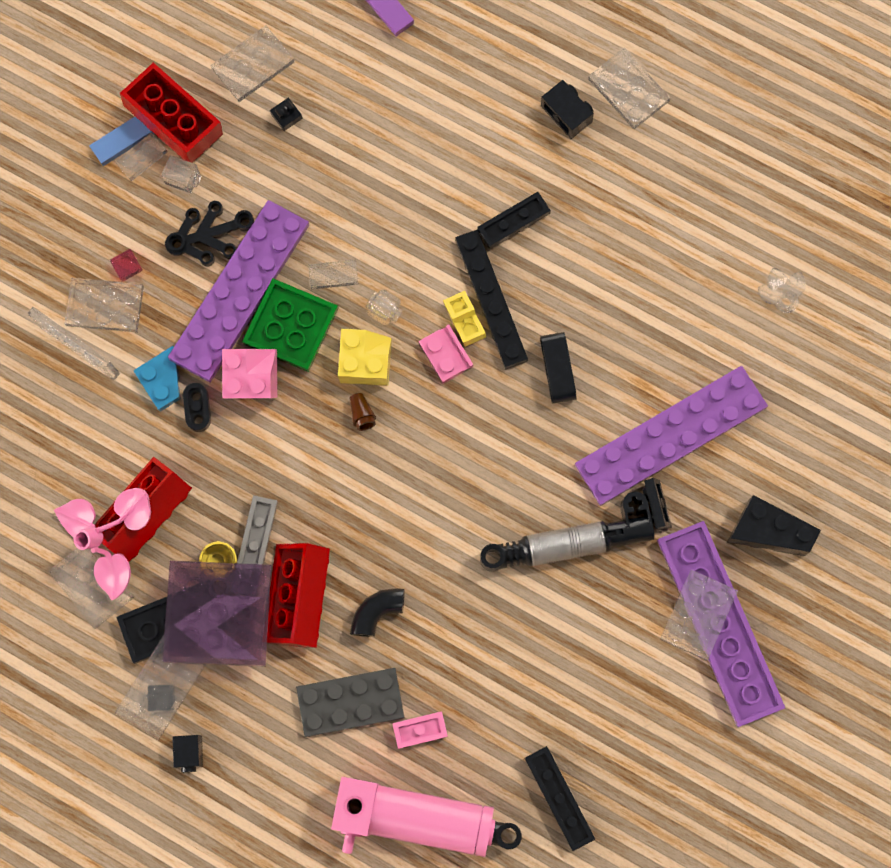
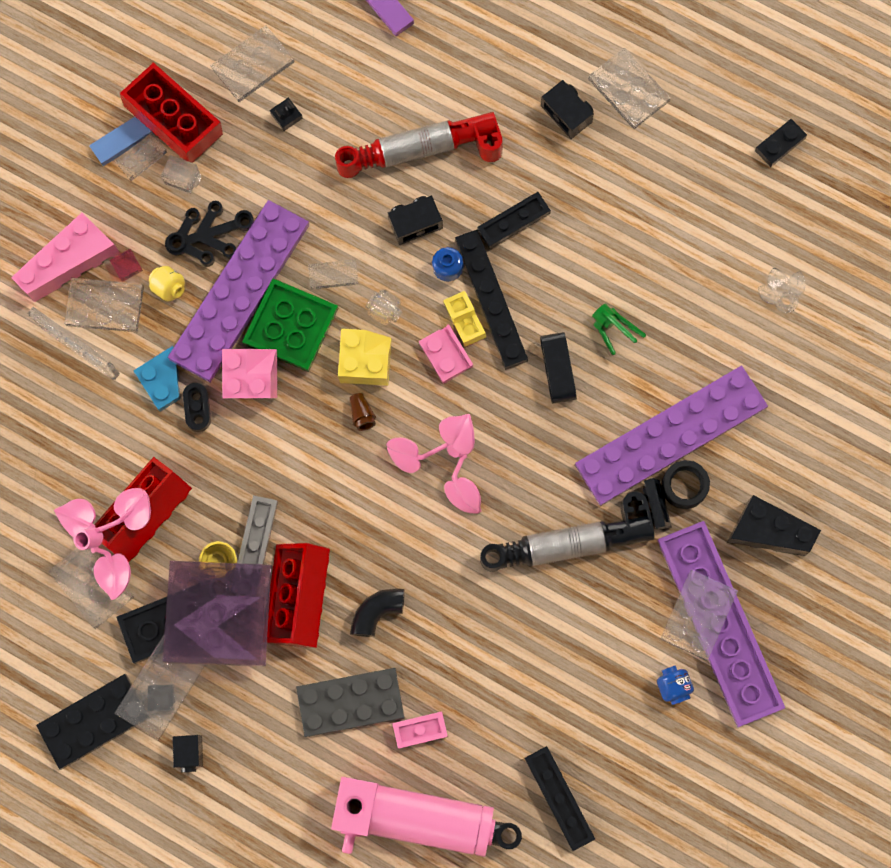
(65, 257): none -> bright pink wedge
(86, 723): none -> black plate
(166, 283): none -> light yellow head
(415, 219): none -> black brick
(422, 143): none -> piece
(447, 264): none -> blue head
(460, 441): none -> bright pink plant
(607, 318): none -> green plant
(675, 685): none -> blue head
(693, 467): none -> black tyre
(780, 142): none -> black plate

